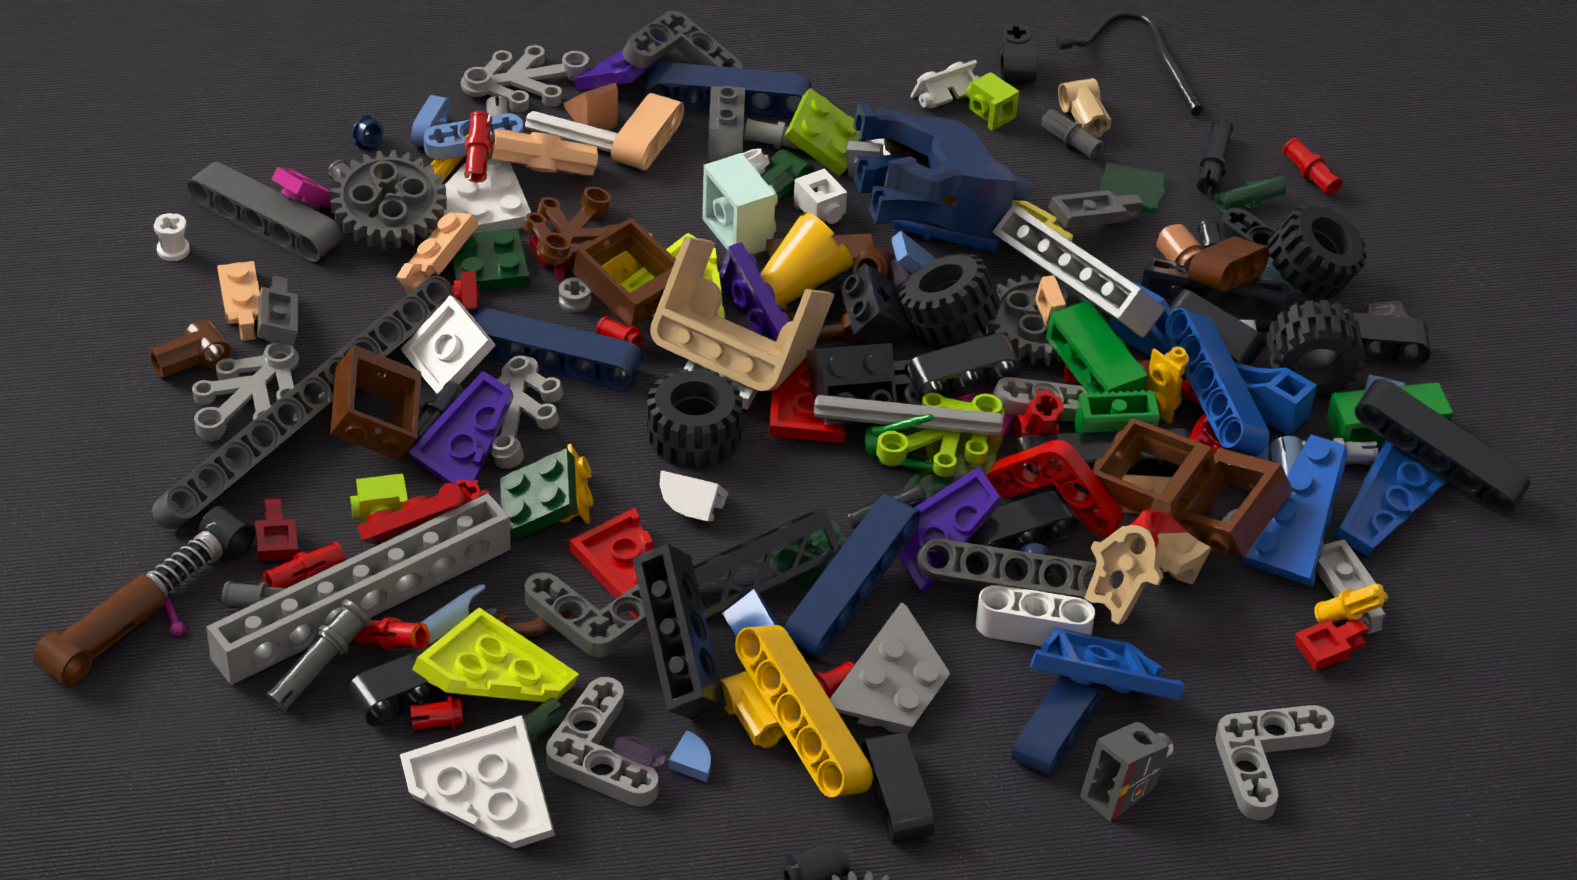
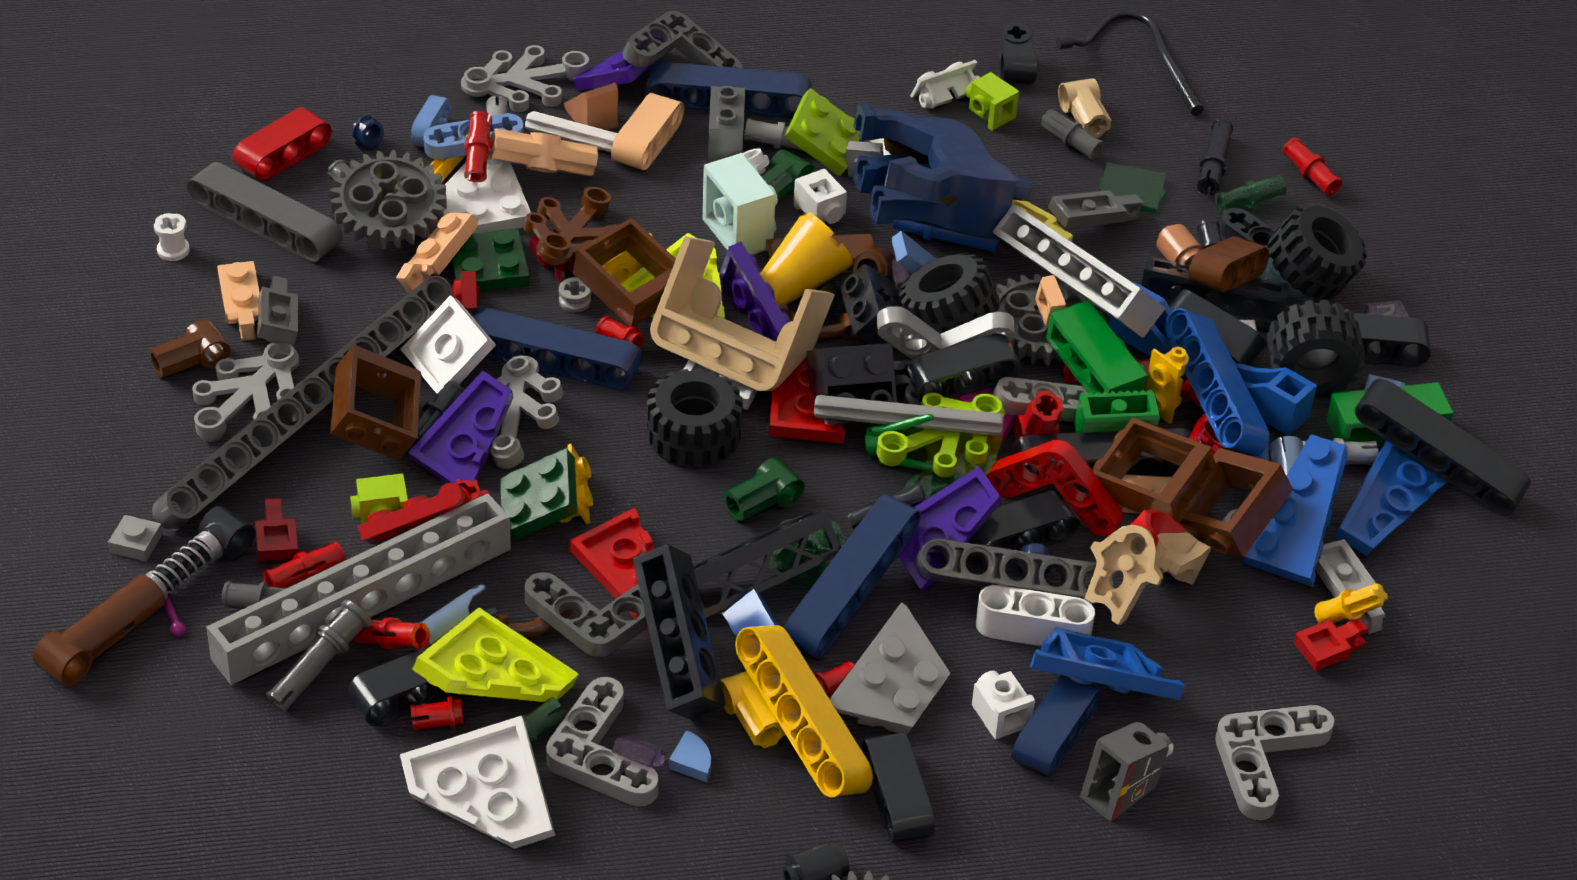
(135, 538): none -> light grey plate
(282, 144): none -> red beam
(301, 188): dark pink wing -> none
(692, 496): white brick -> none
(771, 485): none -> dark green piece
(918, 338): none -> light grey beam
(999, 696): none -> white brick

